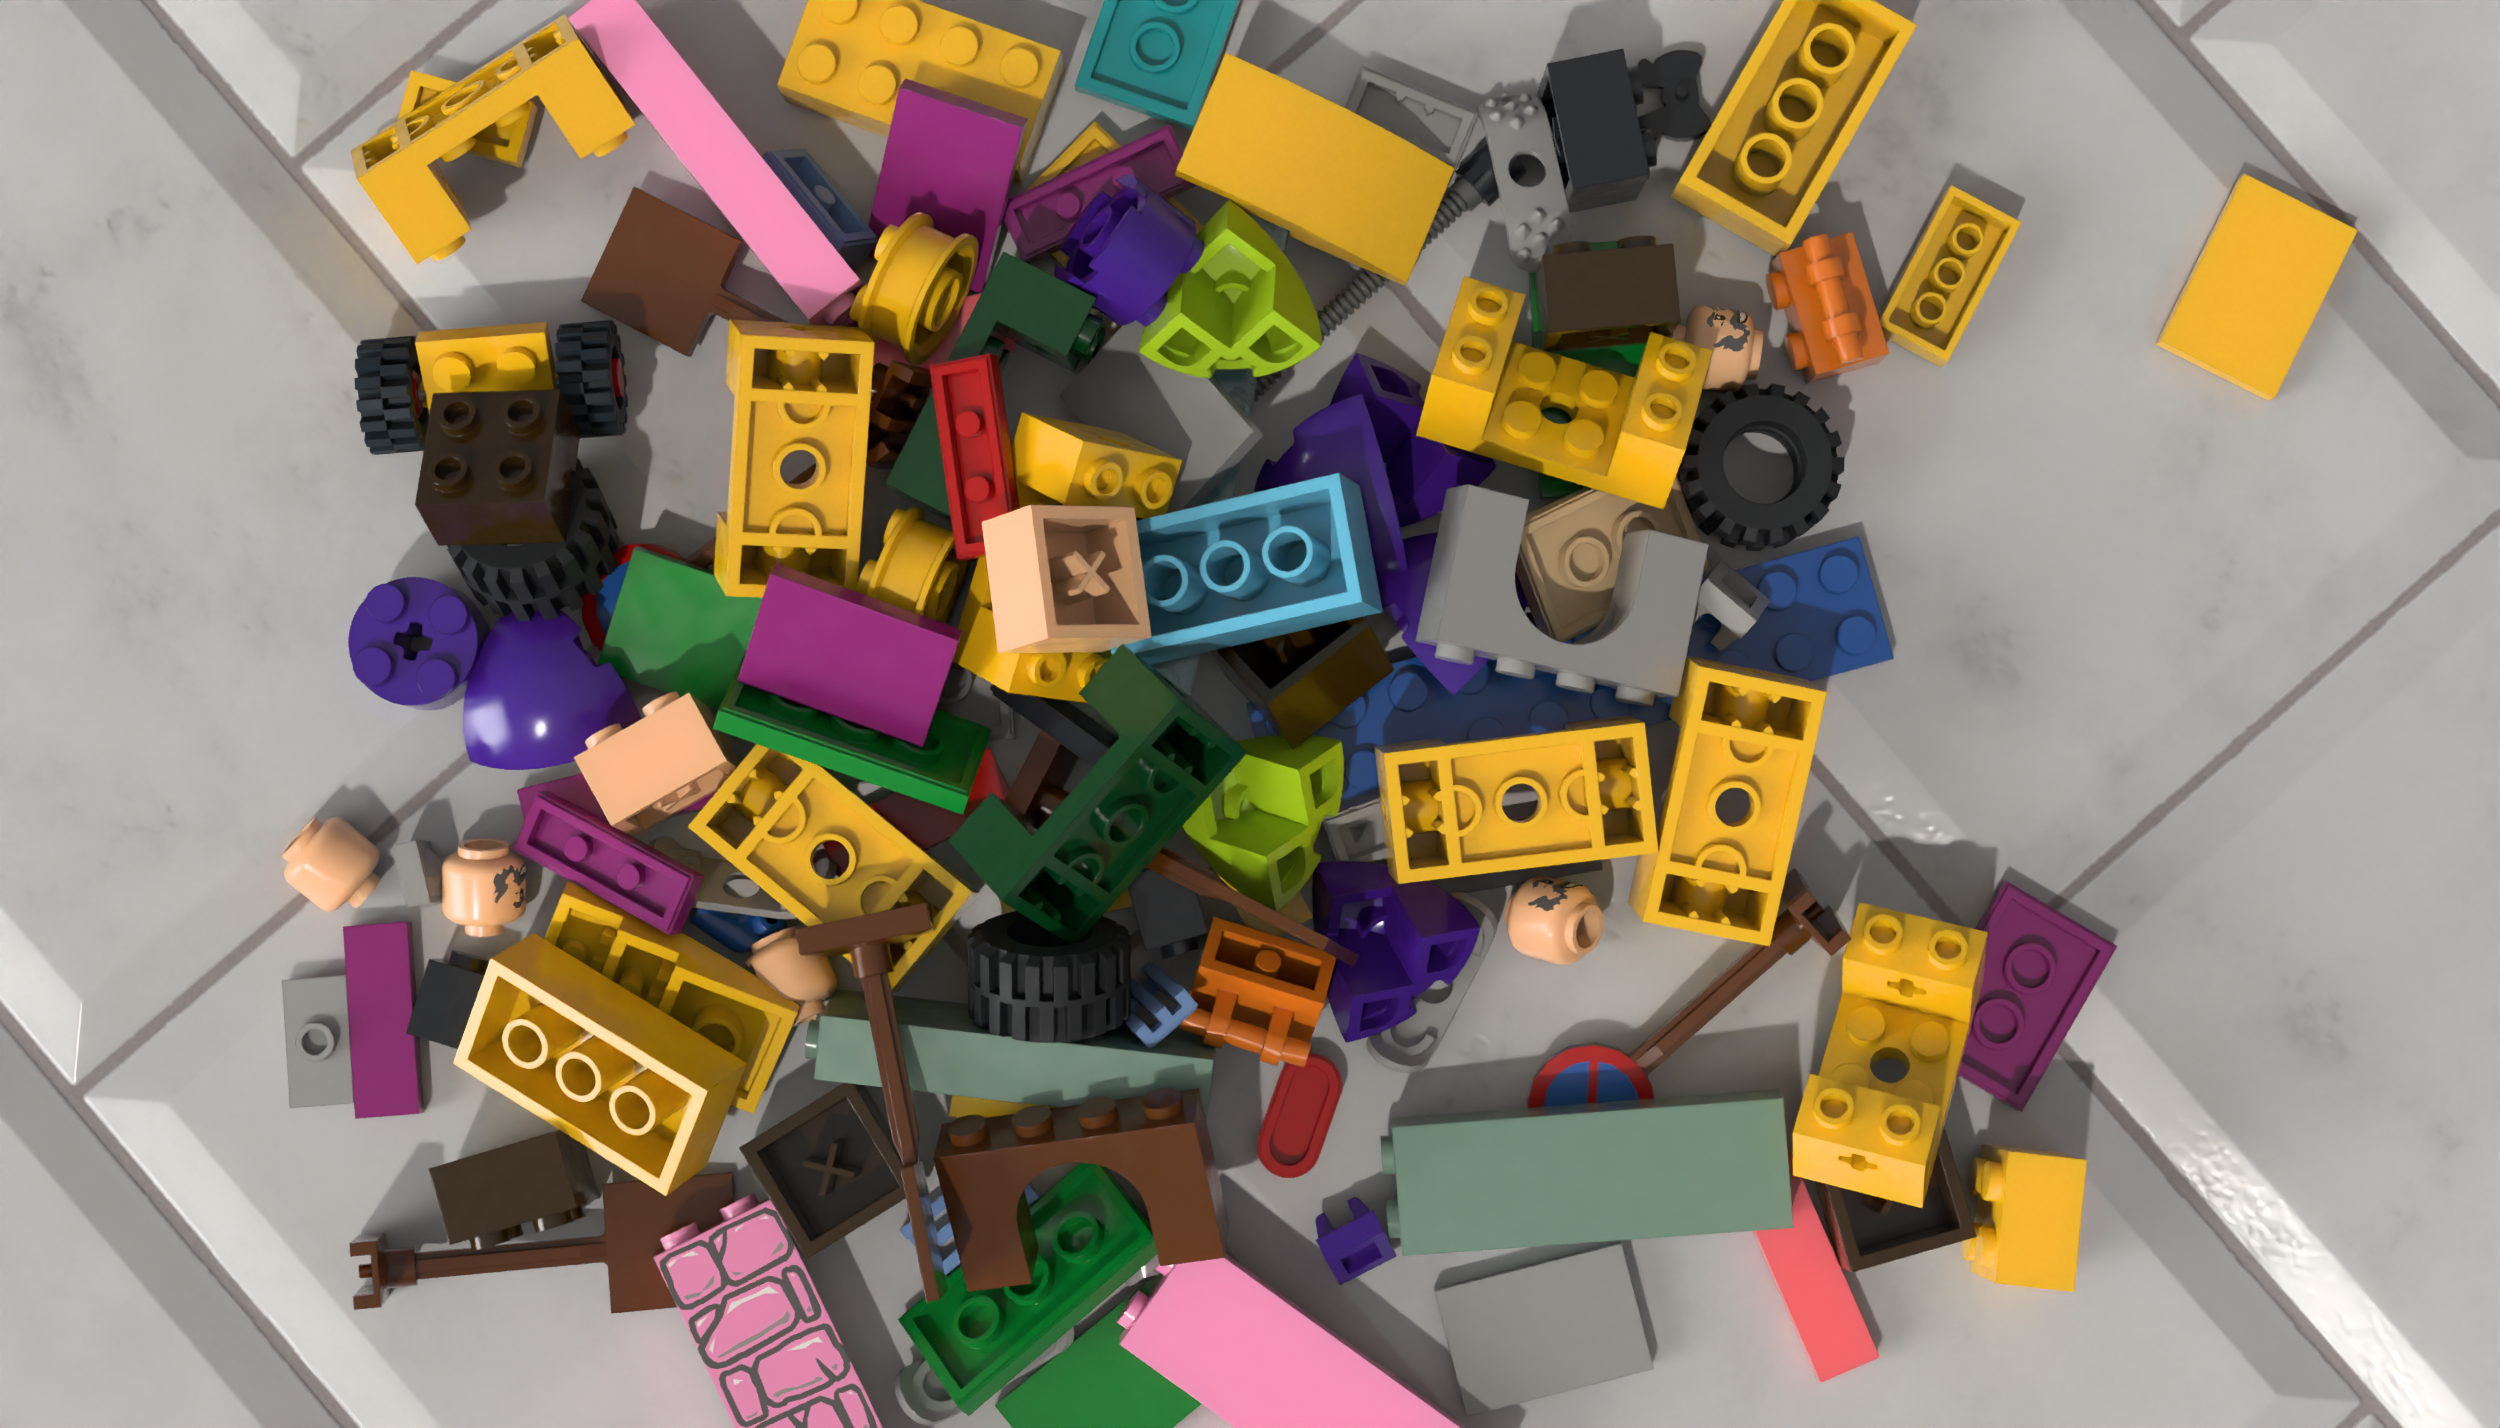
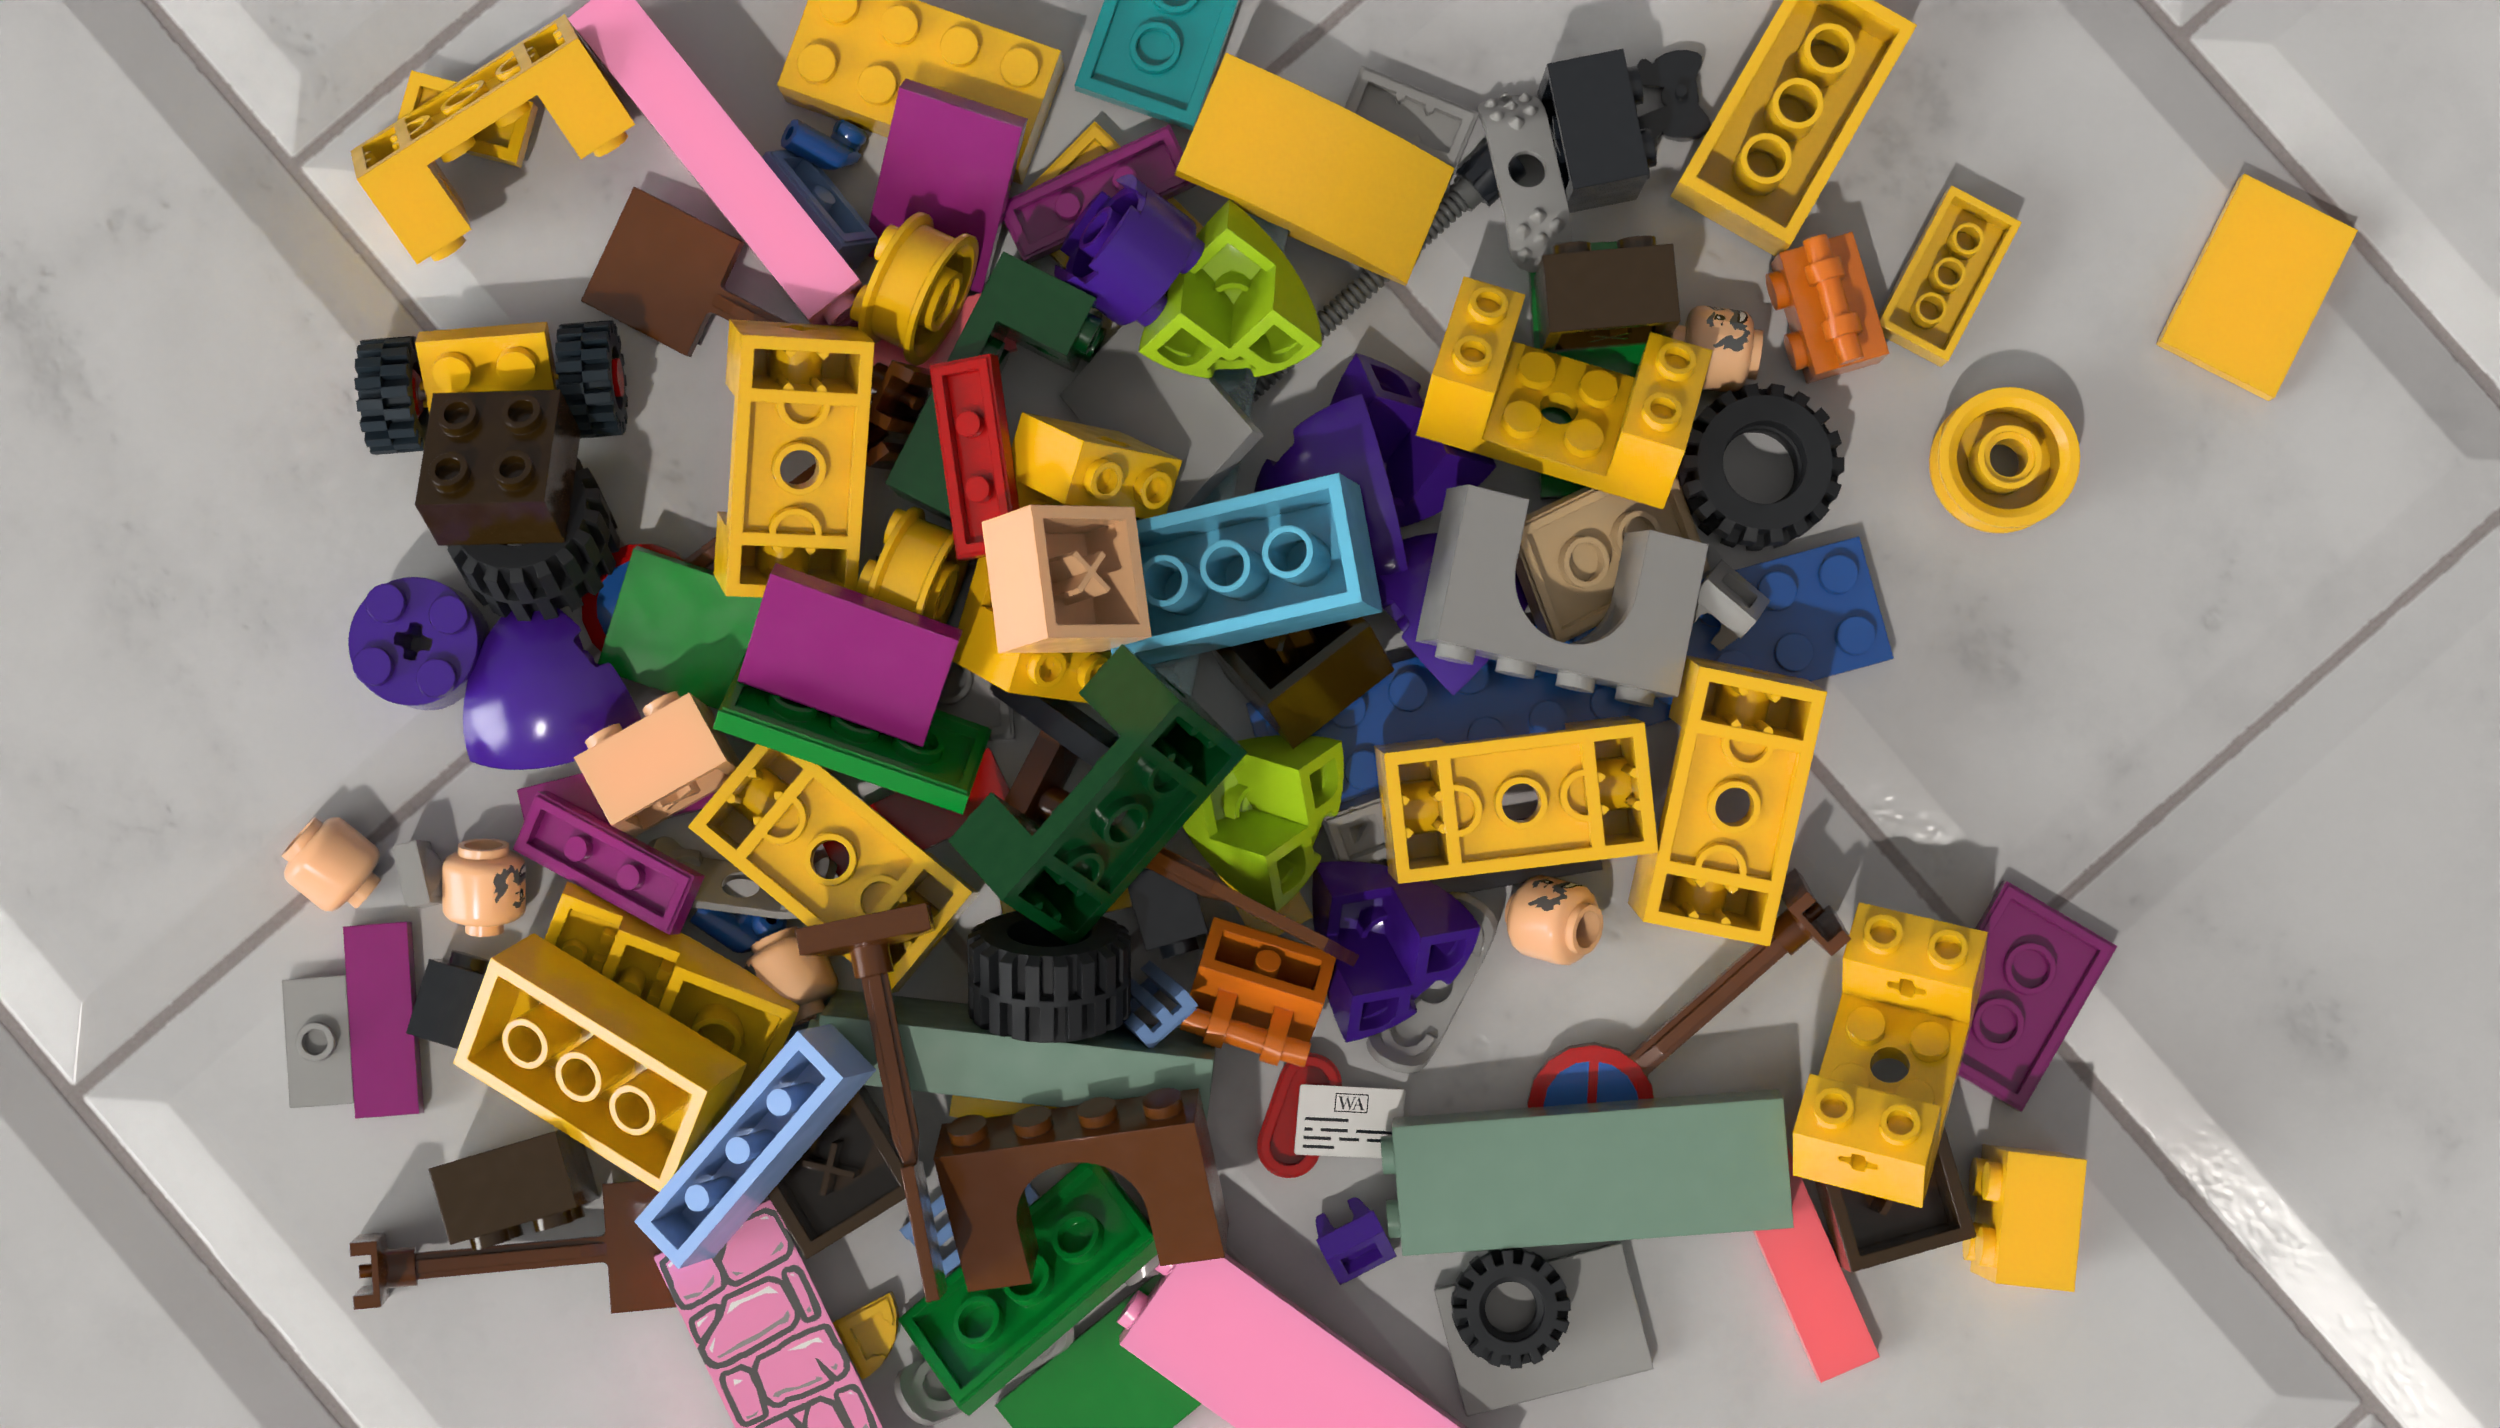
(755, 1145): none -> light blue brick
(821, 150): none -> blue arm
(870, 1333): none -> yellow tile
(1345, 1119): none -> white sticker
(1519, 1346): none -> black tyre
(2045, 453): none -> yellow wheel

